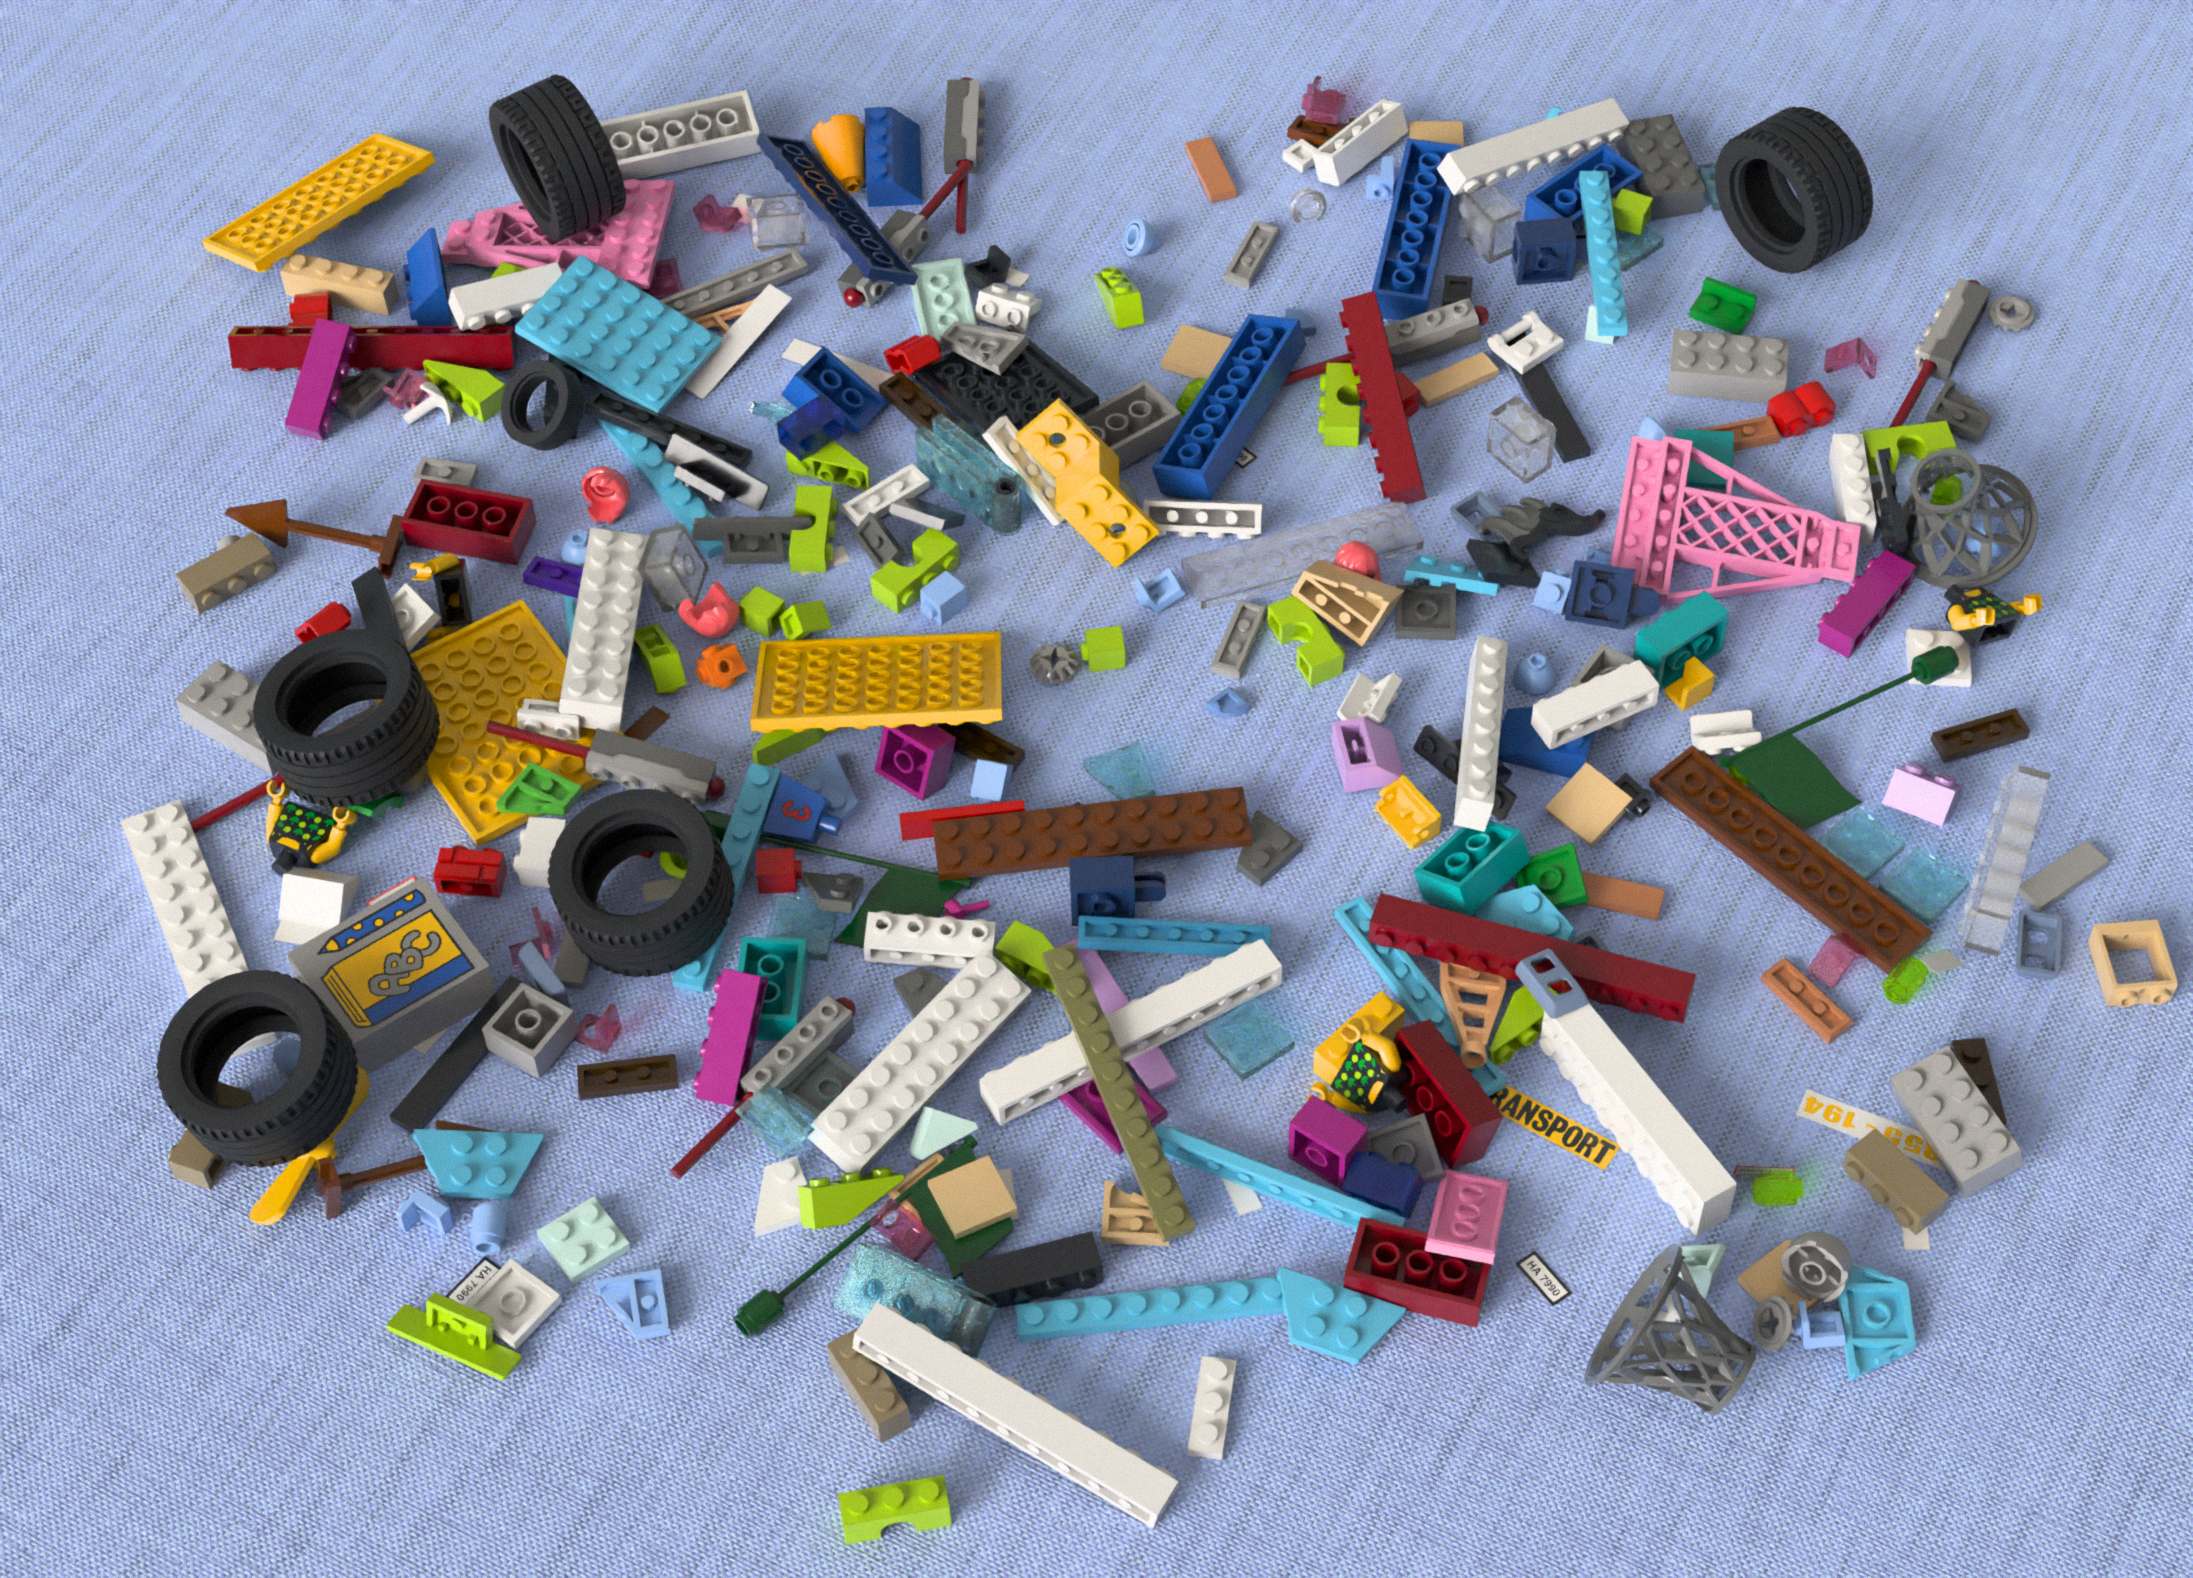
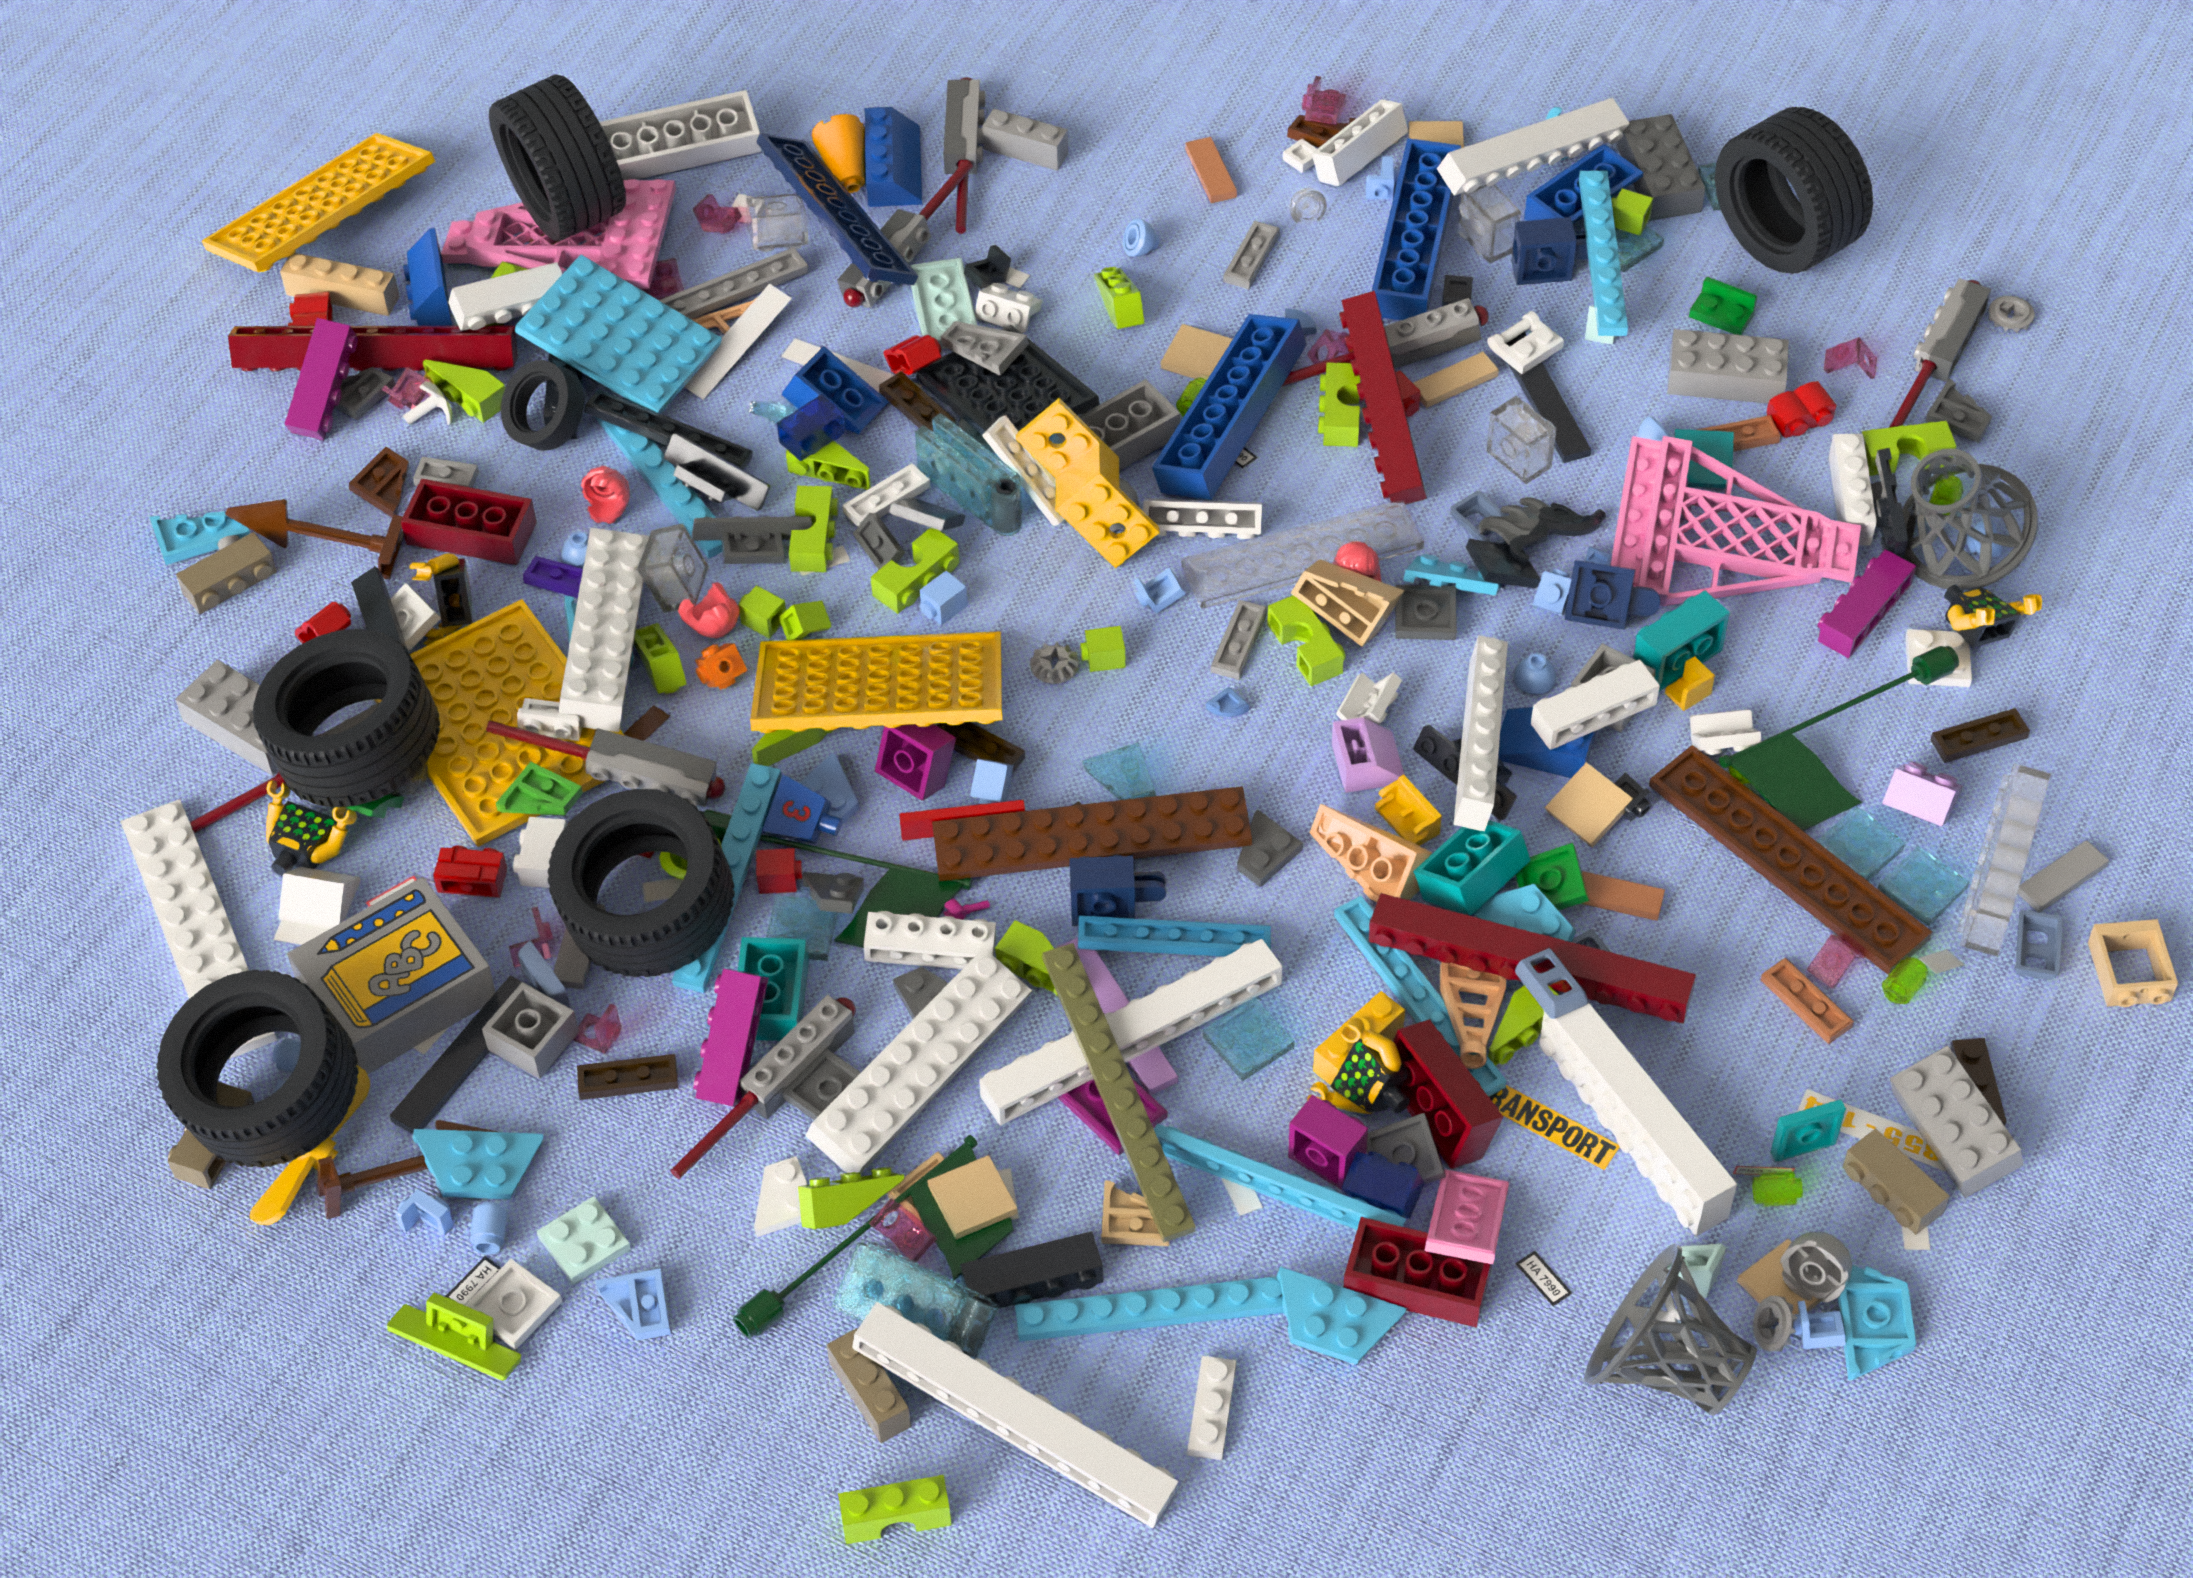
(190, 537): none -> medium azure wing
(382, 481): none -> reddish brown wing
(775, 1119): clear light blue plate -> none
(936, 1131): light aqua slope -> none
(1025, 139): none -> light grey brick
(1335, 343): none -> clear pink bracket
(1369, 854): none -> light nougat wedge
(1807, 1130): none -> teal tile

